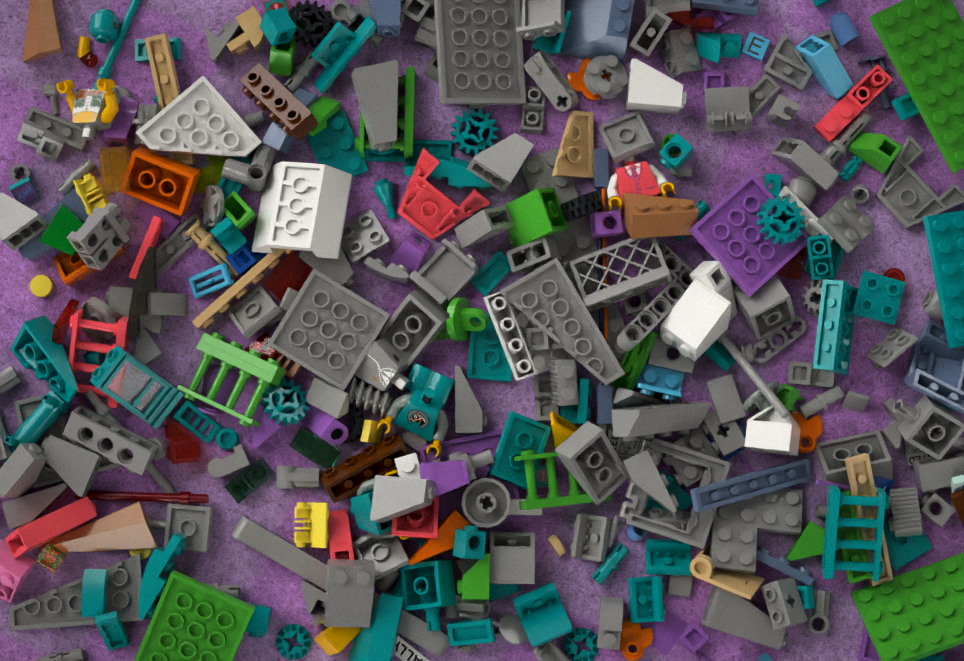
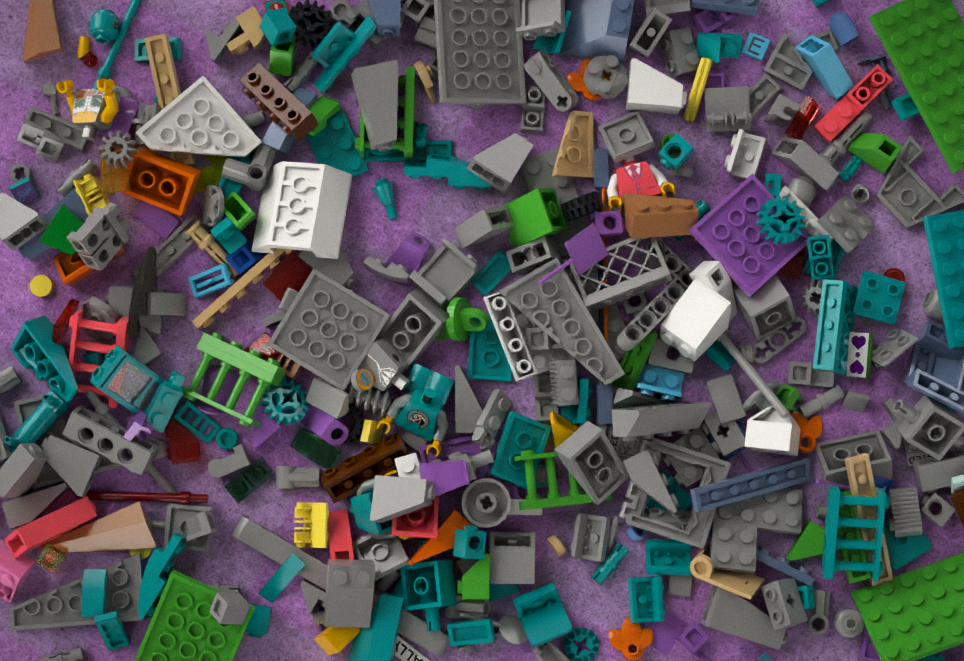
(123, 142): none -> light grey gear
(136, 426): none -> medium lavender tile
(149, 241): coral tile -> none
(165, 401): none -> teal hinge
(200, 526): none -> light grey panel
(229, 608): none -> light grey panel
(253, 311): light grey tile -> none
(282, 578): none -> teal sticker
(303, 638): teal gear -> none
(362, 380): none -> light grey tile
(363, 236): light grey hinge -> none
(420, 135): none -> teal piece
(425, 75): none -> tan plate
(429, 207): coral wing -> none
(485, 125): teal gear -> none
(491, 419): none -> light grey hinge
(584, 251): none -> medium lavender piece
(610, 622): light grey brick -> none
(683, 19): clear red slope -> none
(697, 89): none -> light yellow axle
(745, 154): none -> white bracket
(802, 118): none -> clear red tile
(848, 622): none -> light grey head
(859, 354): none -> tile

